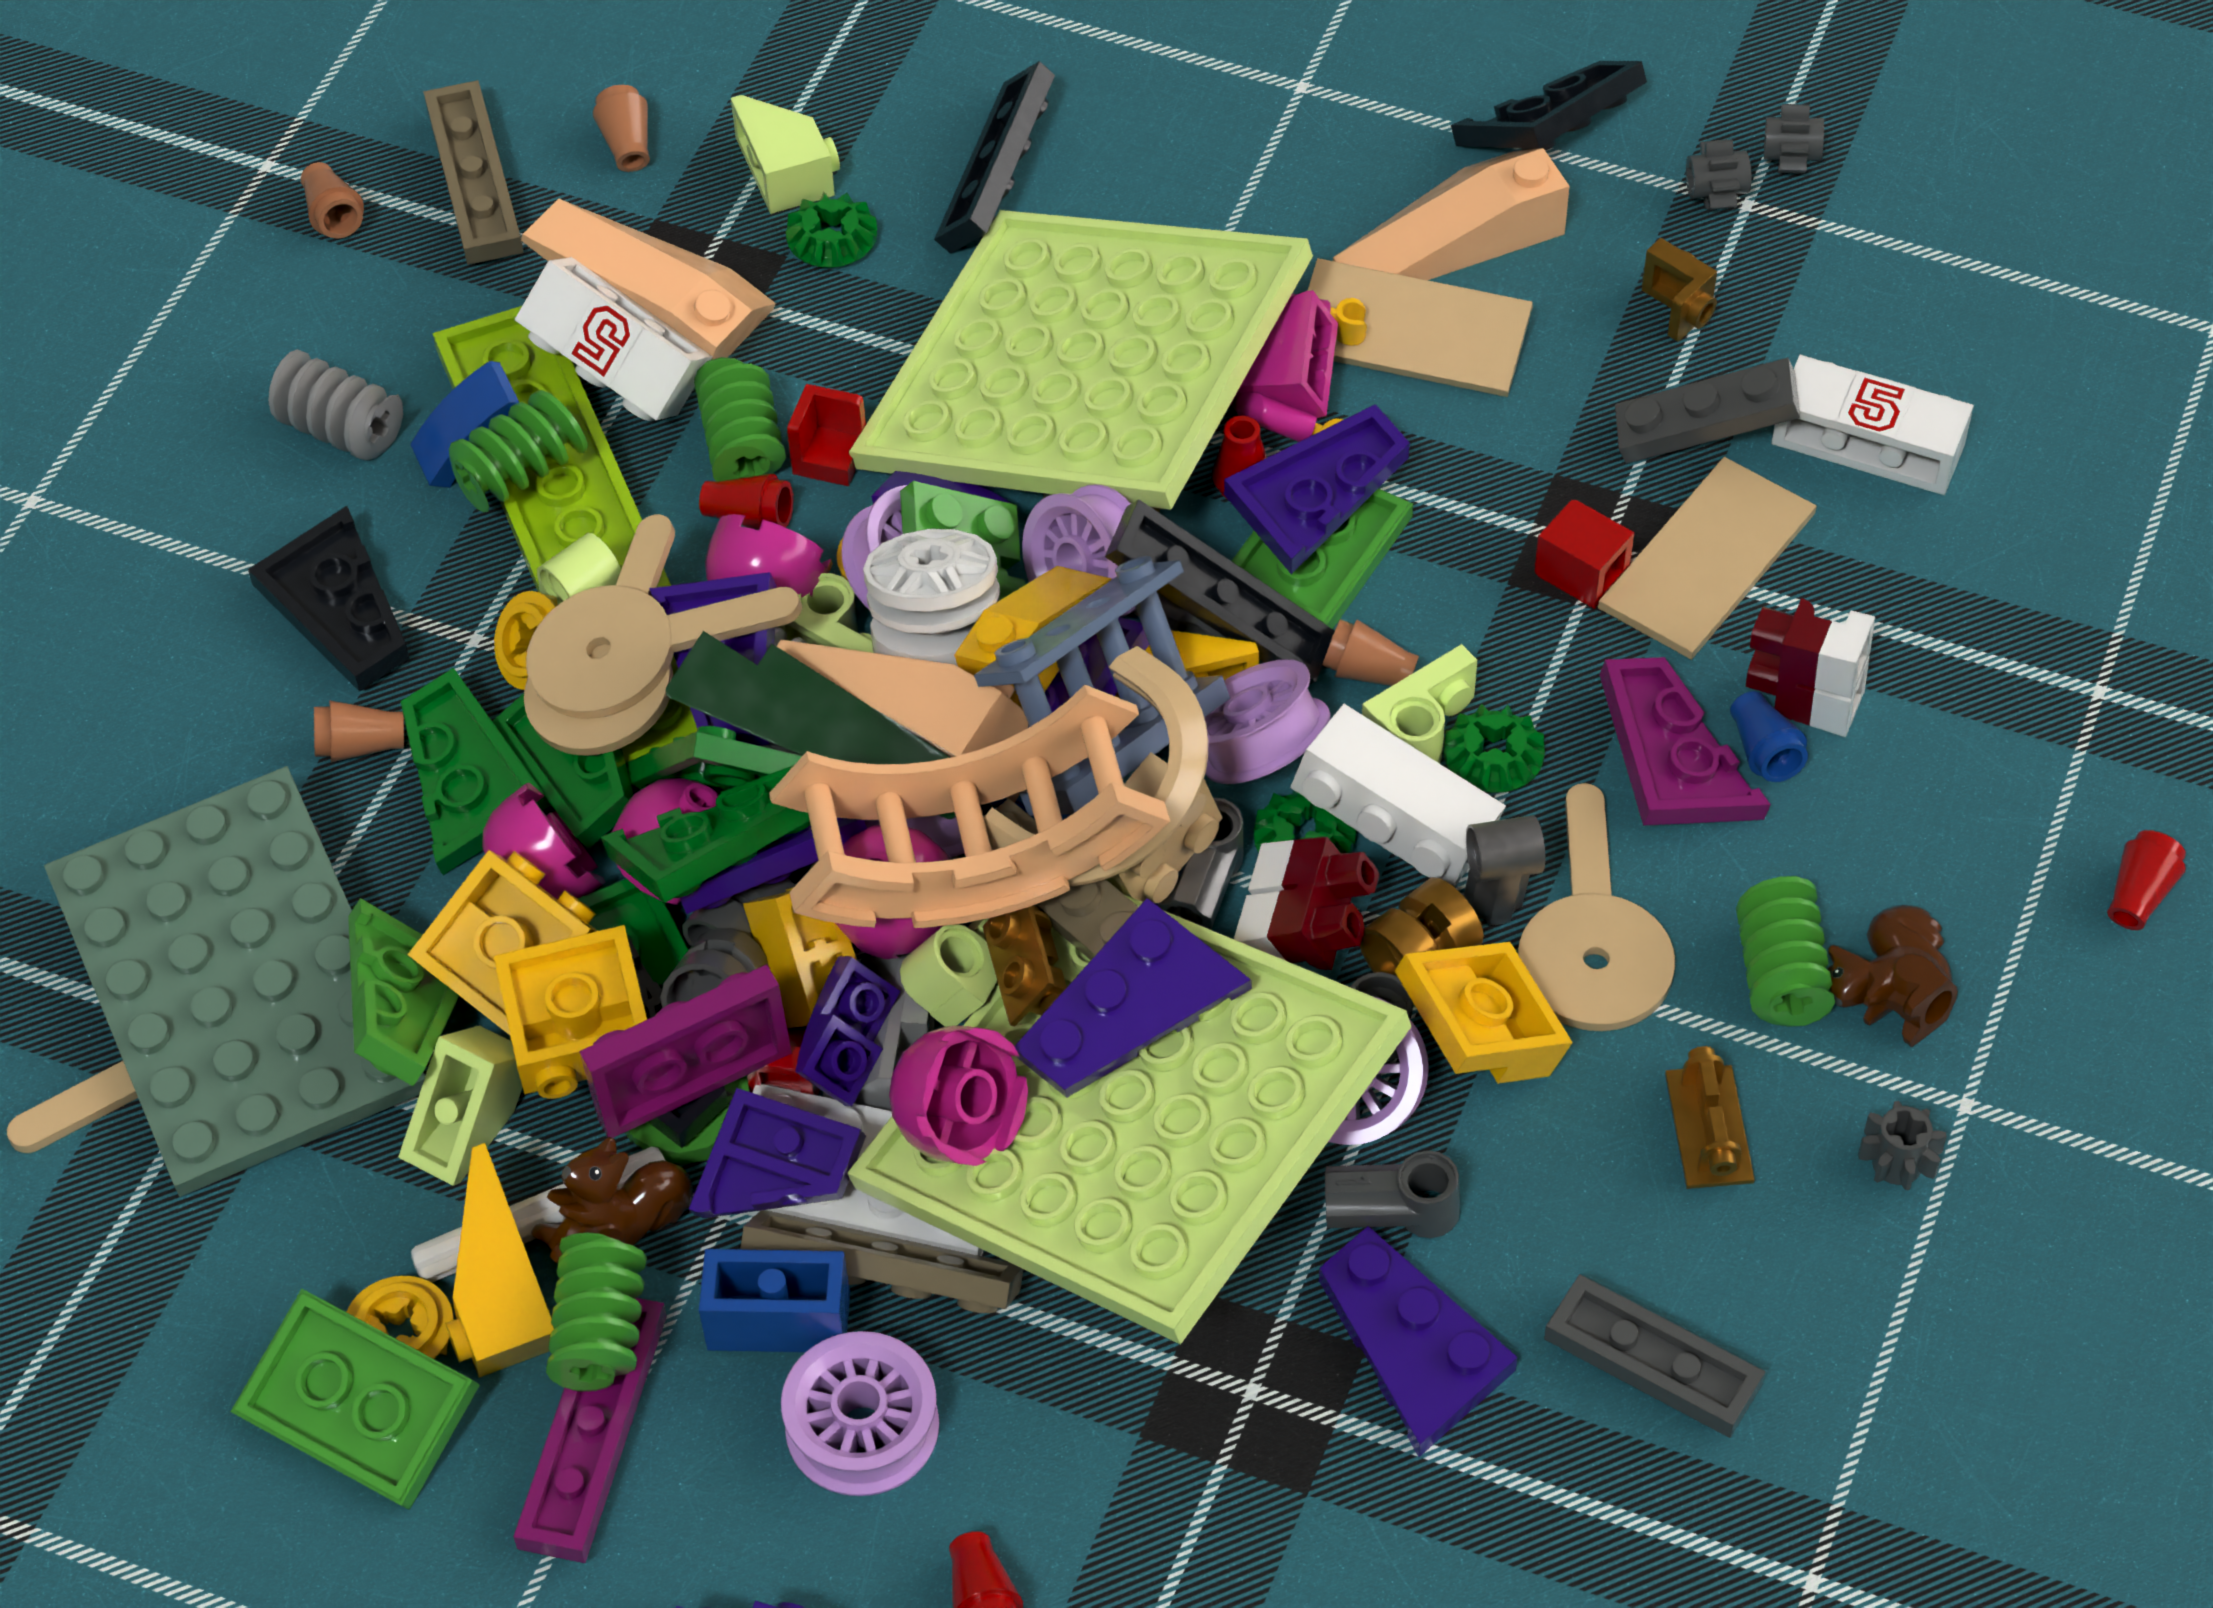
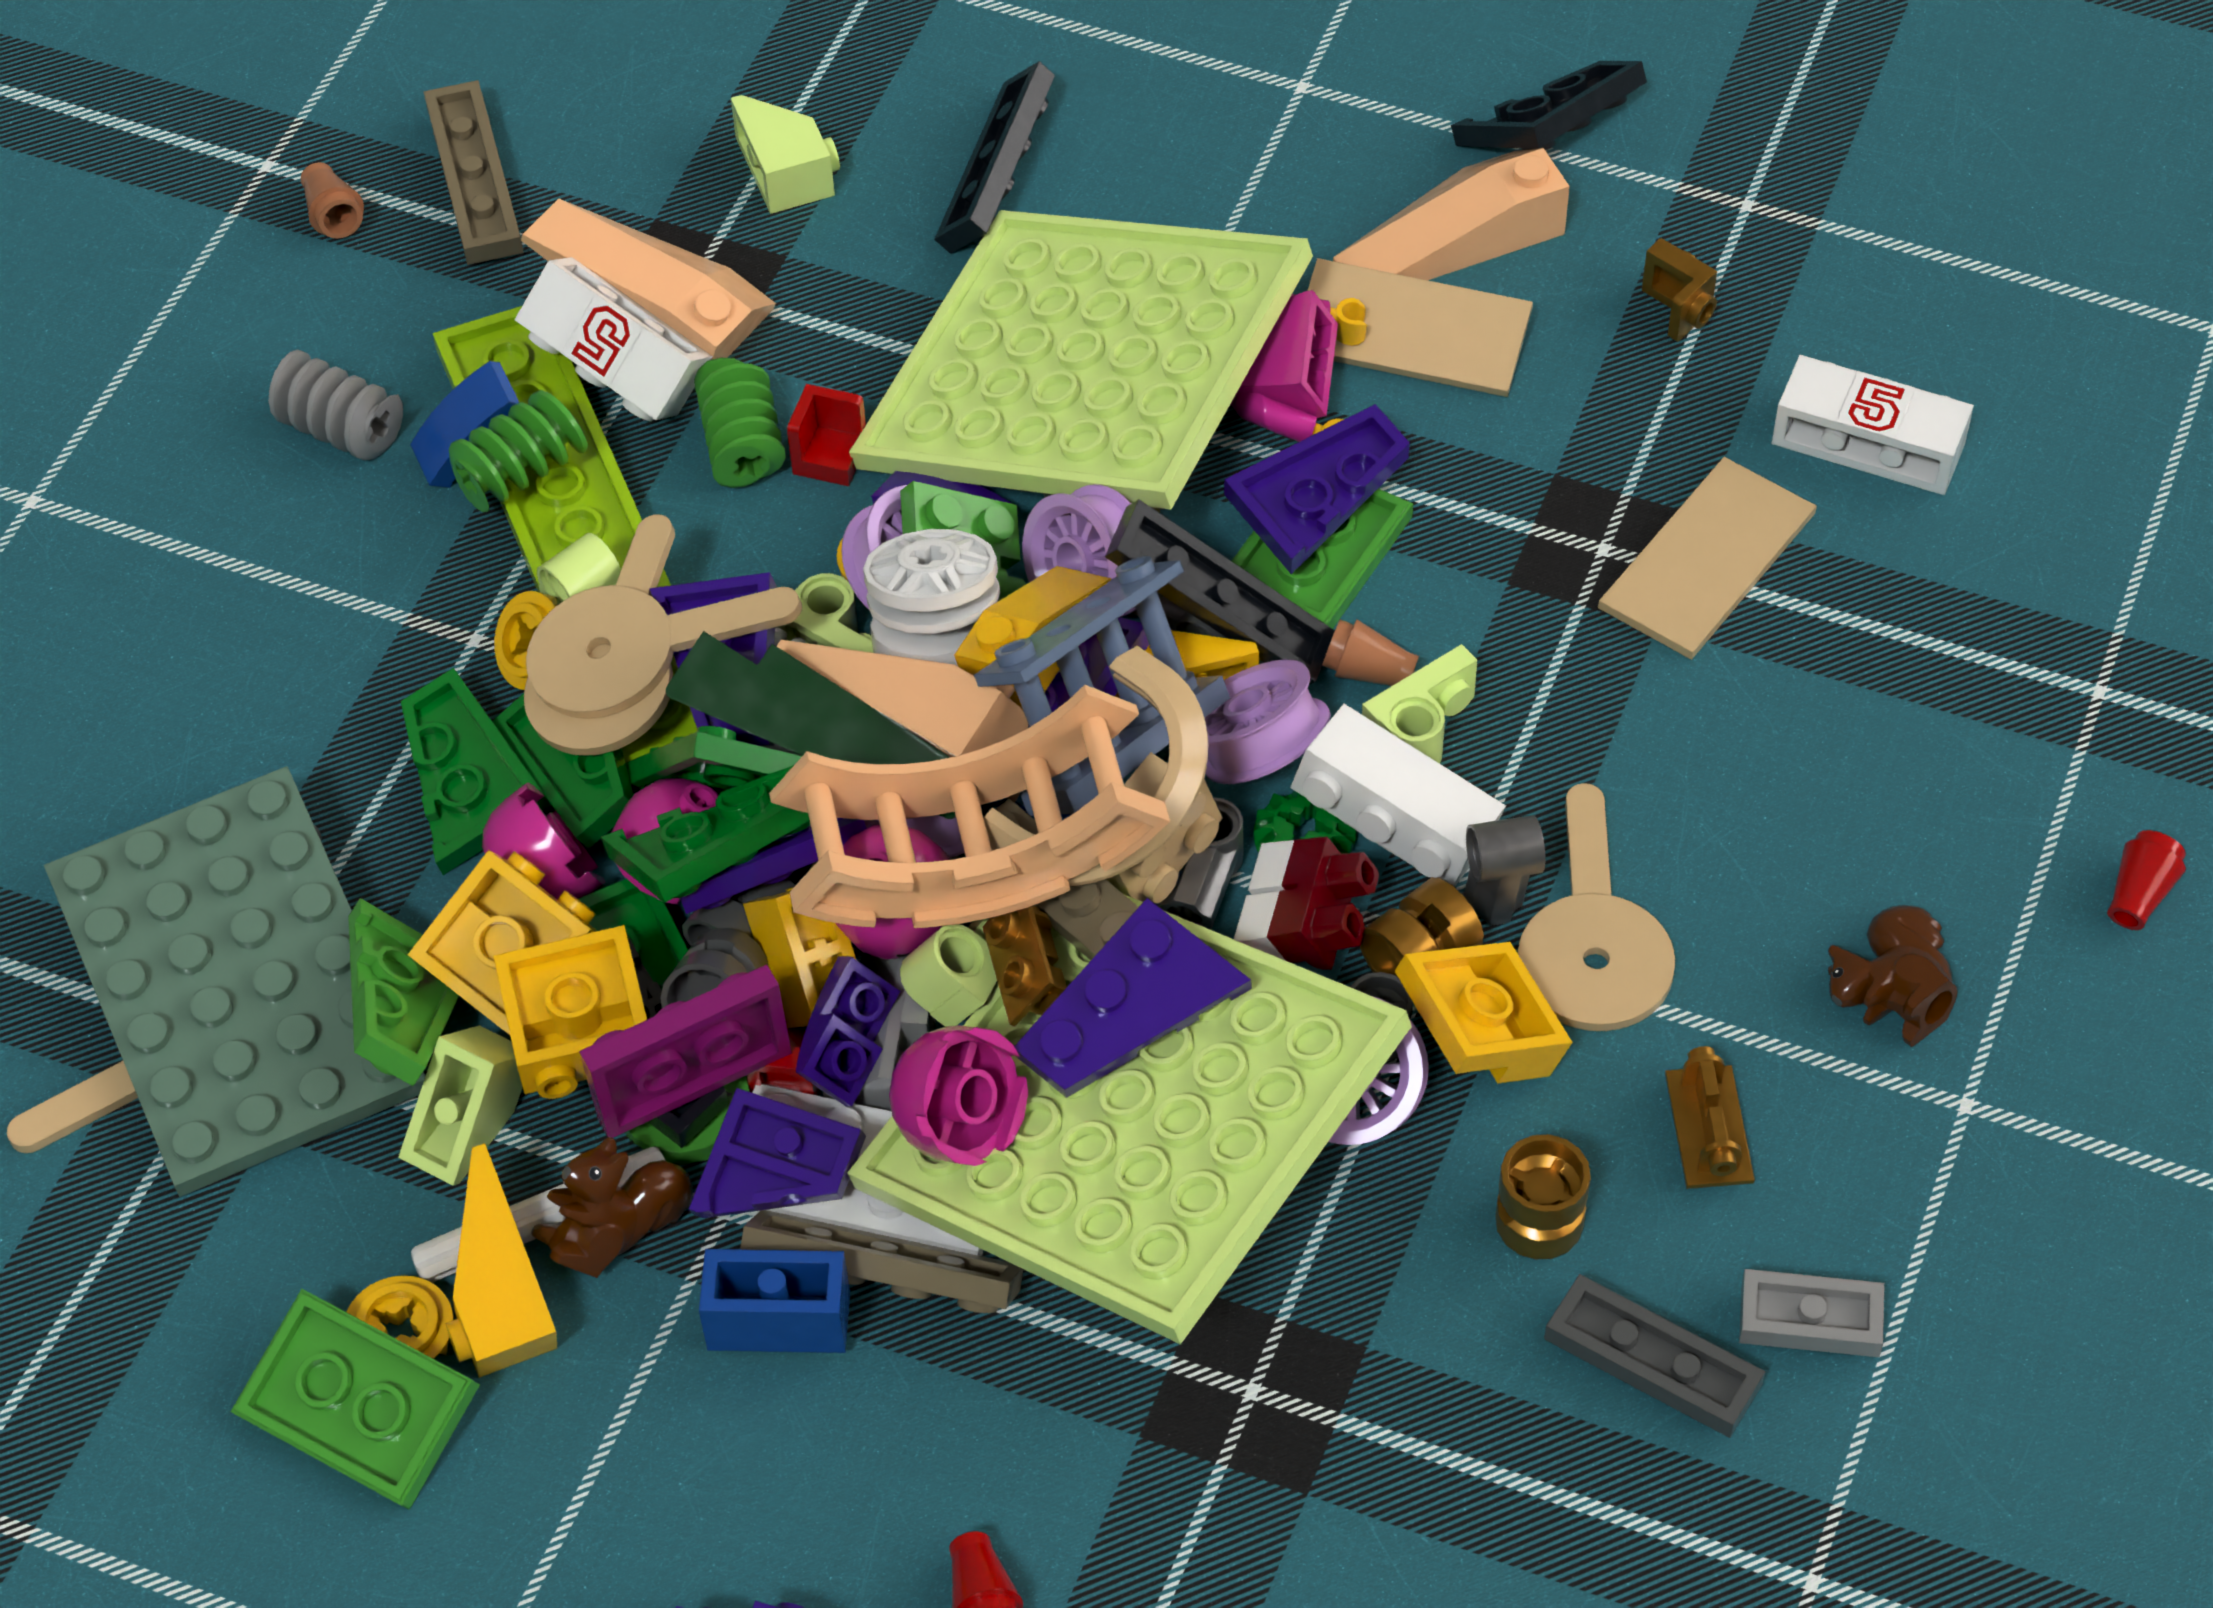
(334, 599): black wing -> none
(355, 731): nougat cone -> none
(584, 1455): magenta plate -> none
(595, 1311): bright green piece -> none
(624, 125): nougat cone -> none
(754, 497): red cone -> none
(772, 549): dark pink cylinder -> none
(817, 1406): lavender wheel -> none
(831, 247): green gear -> none
(1238, 450): red cone -> none
(1388, 1195): dark grey piece -> none
(1419, 1342): dark purple wing -> none
(1493, 769): green gear -> none
(1542, 1196): none -> pearl gold wheel
(1583, 552): red panel -> none
(1669, 752): magenta wing -> none
(1707, 410): dark grey plate -> none
(1718, 174): dark grey gear -> none
(1769, 740): blue cone -> none
(1785, 952): bright green piece -> none
(1793, 138): dark grey gear -> none
(1812, 665): hips -> none
(1812, 1313): none -> light grey plate
(1902, 1145): dark grey gear -> none

